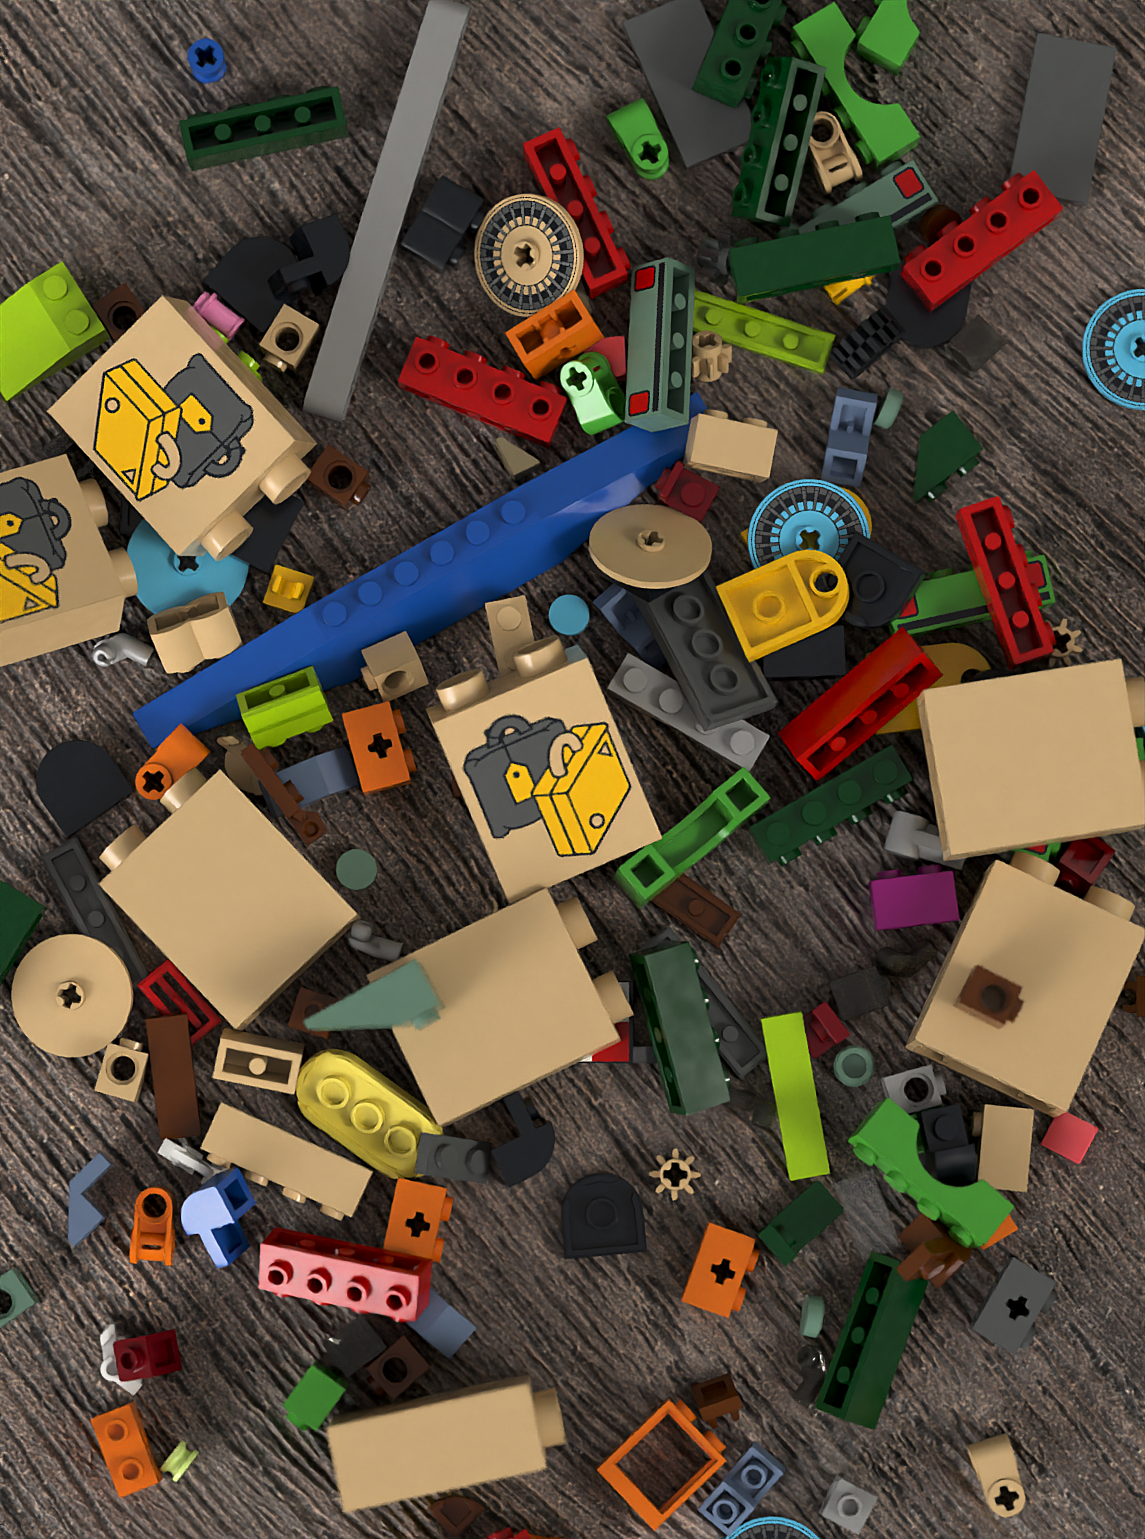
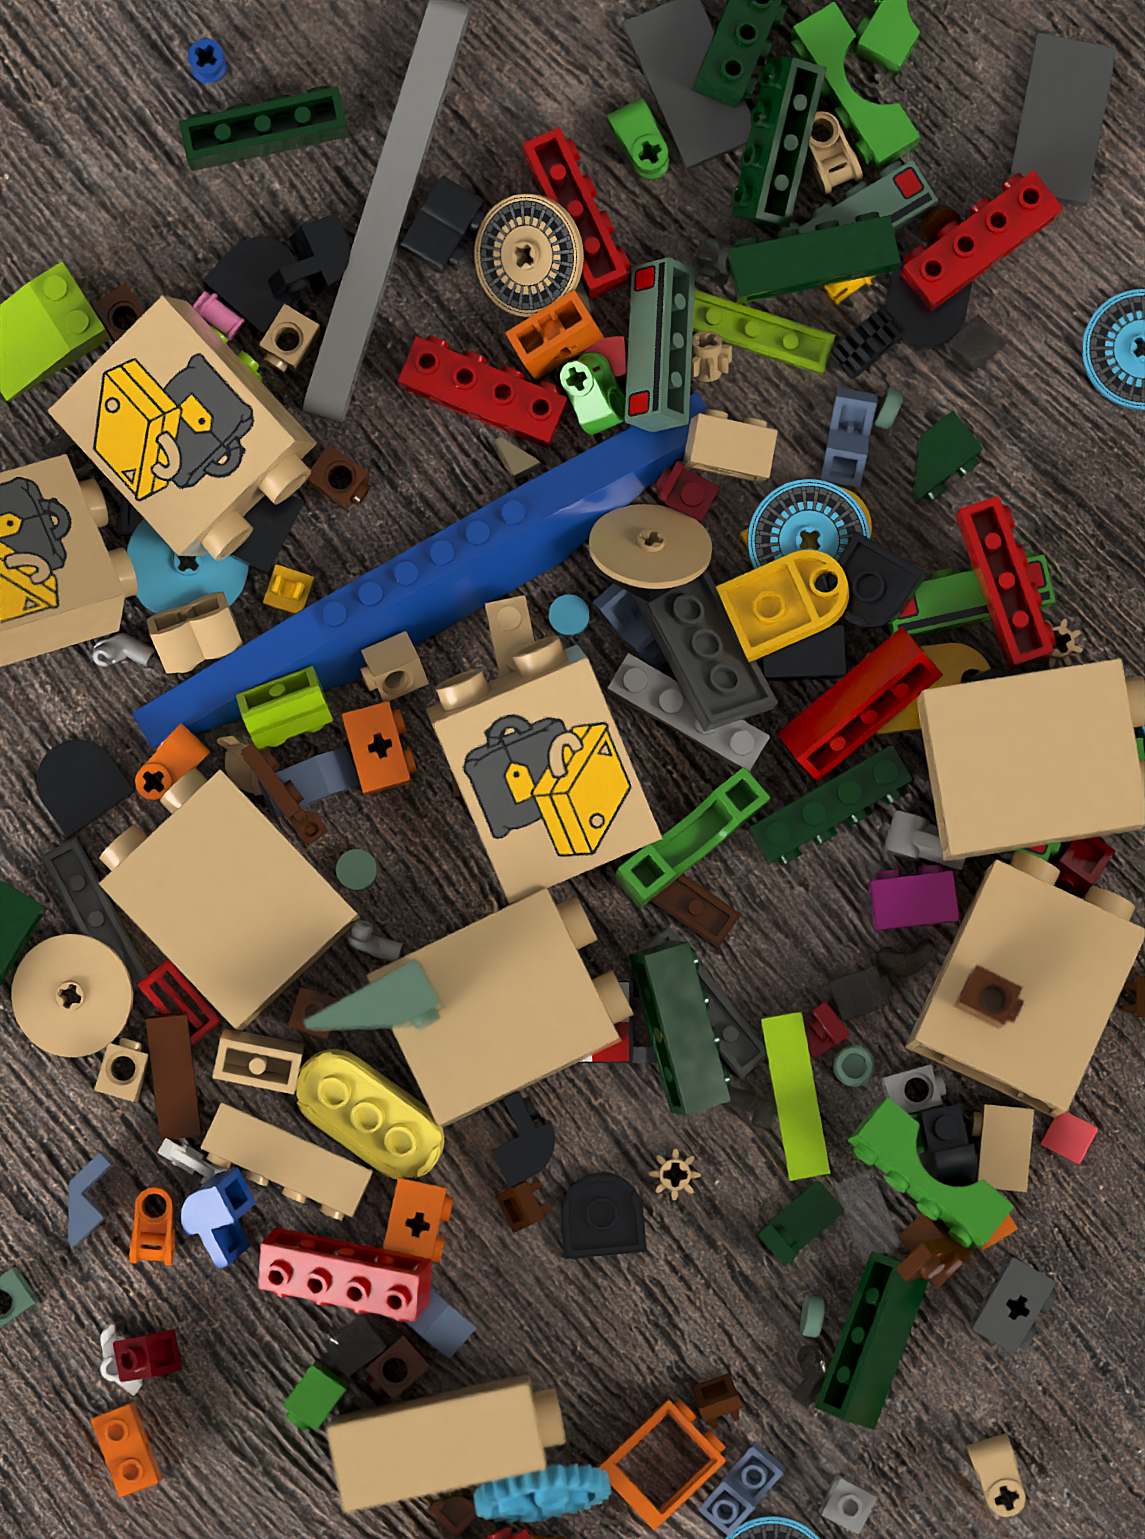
(179, 1461): yellowish green bush -> none
(453, 1158): dark grey plate -> none
(521, 1206): none -> reddish brown tile
(542, 1493): none -> medium azure gear
(701, 1288): orange brick -> none

